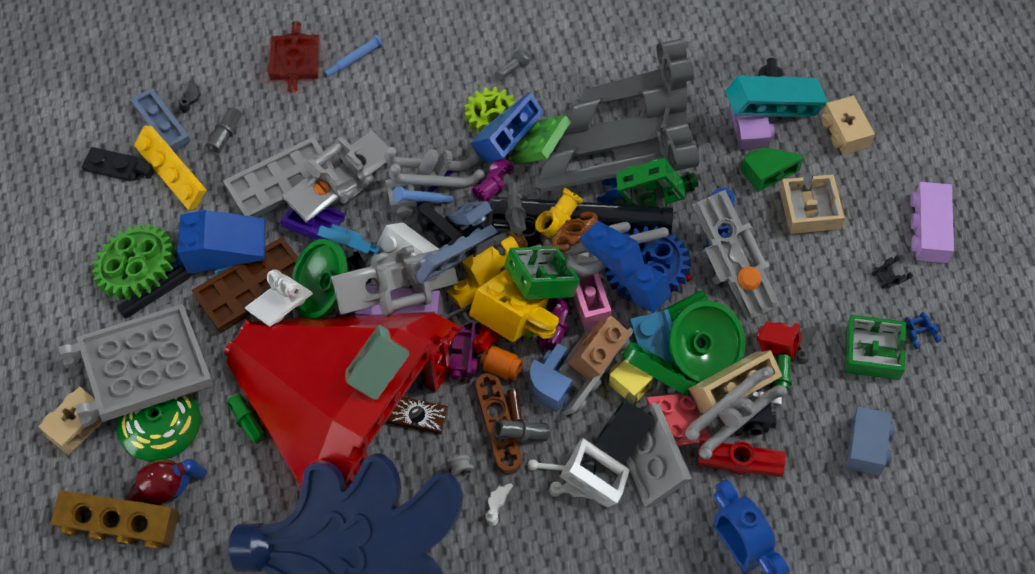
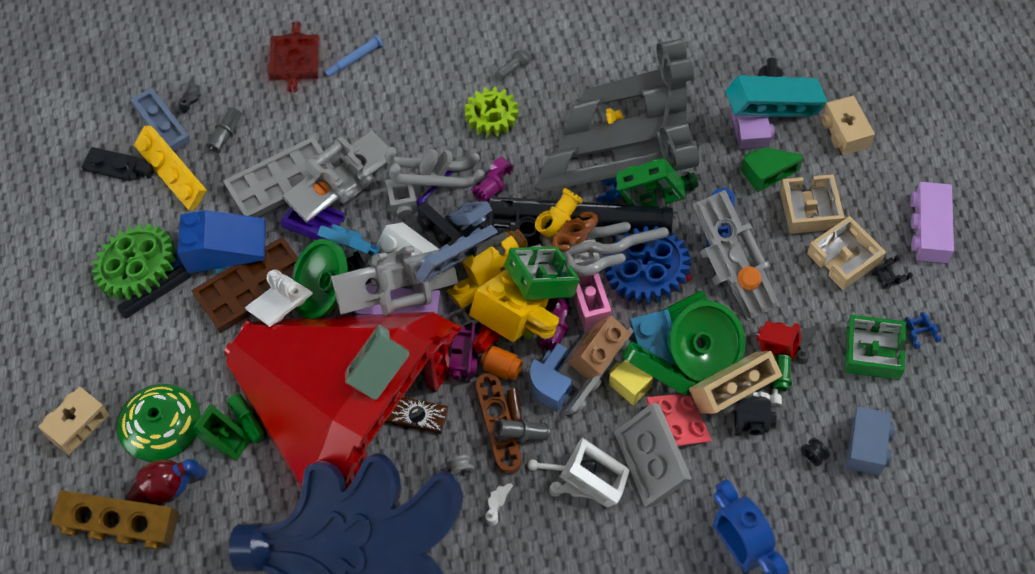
(138, 364): light grey plate -> none
(221, 433): none -> green slope
(400, 194): medium blue piece -> none
(507, 129): blue slope -> none
(515, 214): dark grey axle -> none
(539, 140): bright green plate -> none
(612, 115): none -> yellow piece
(624, 258): blue arch -> none
(624, 430): black panel -> none
(734, 411): light grey piece -> none
(758, 461): red piece -> none
(815, 451): none -> black bush
(846, 252): none -> tan piece

